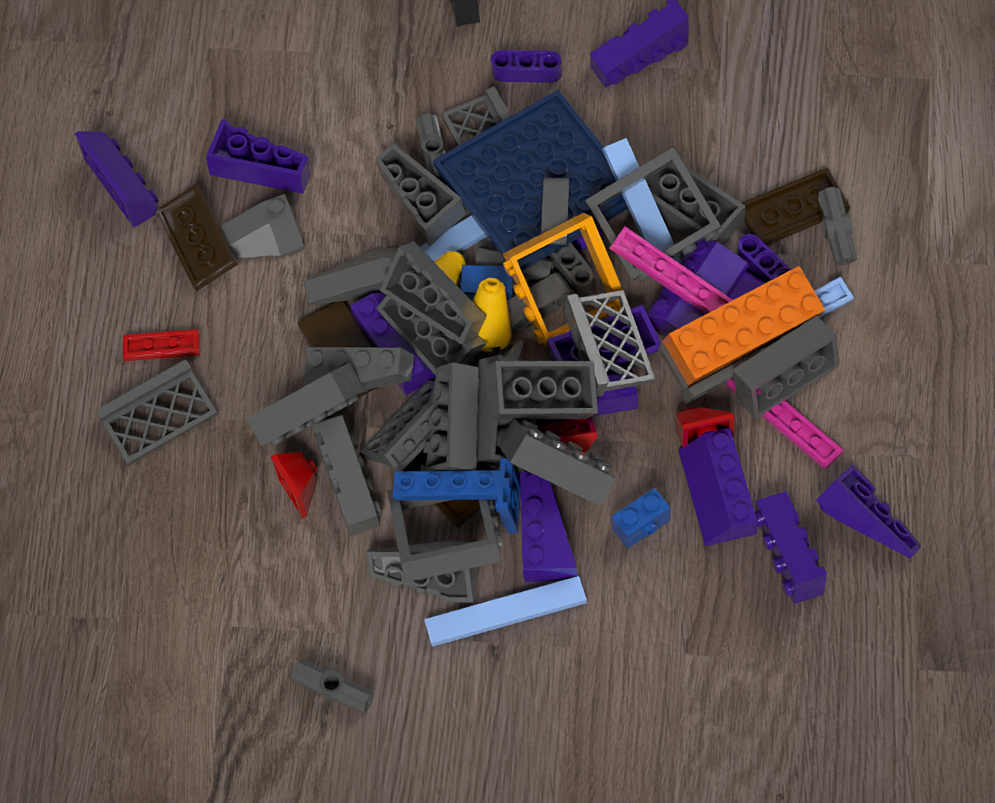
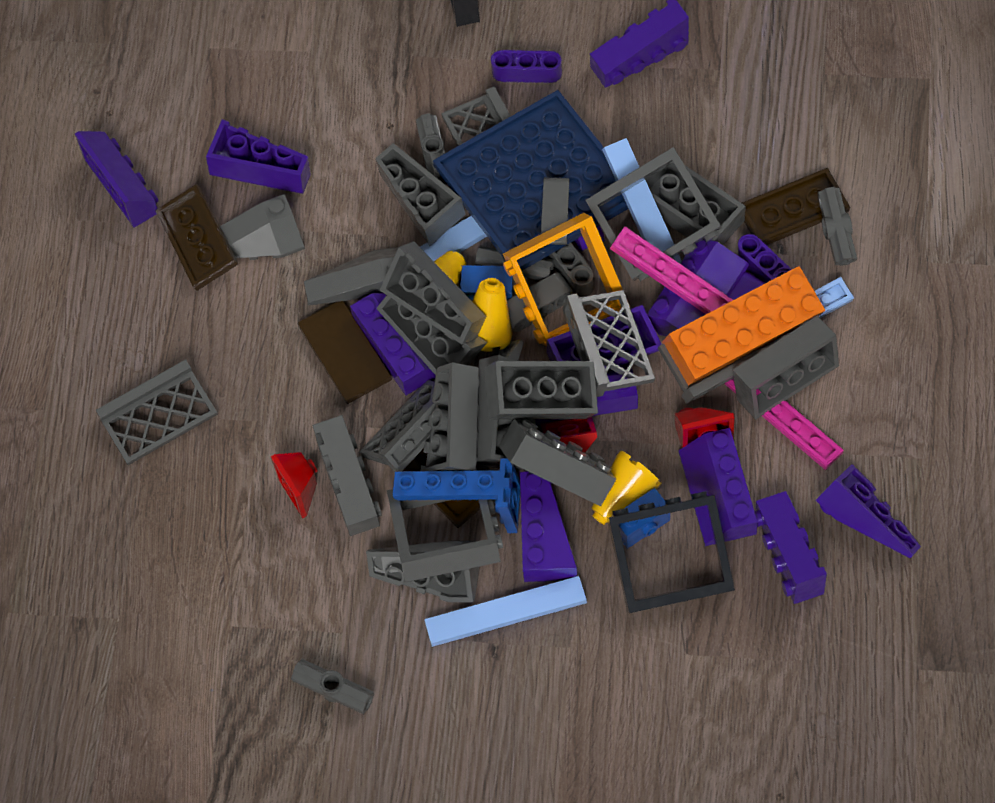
(161, 345): red tile -> none
(306, 406): dark grey brick -> none
(372, 365): dark grey wedge -> none
(631, 483): none -> yellow cone
(649, 510): none -> black window

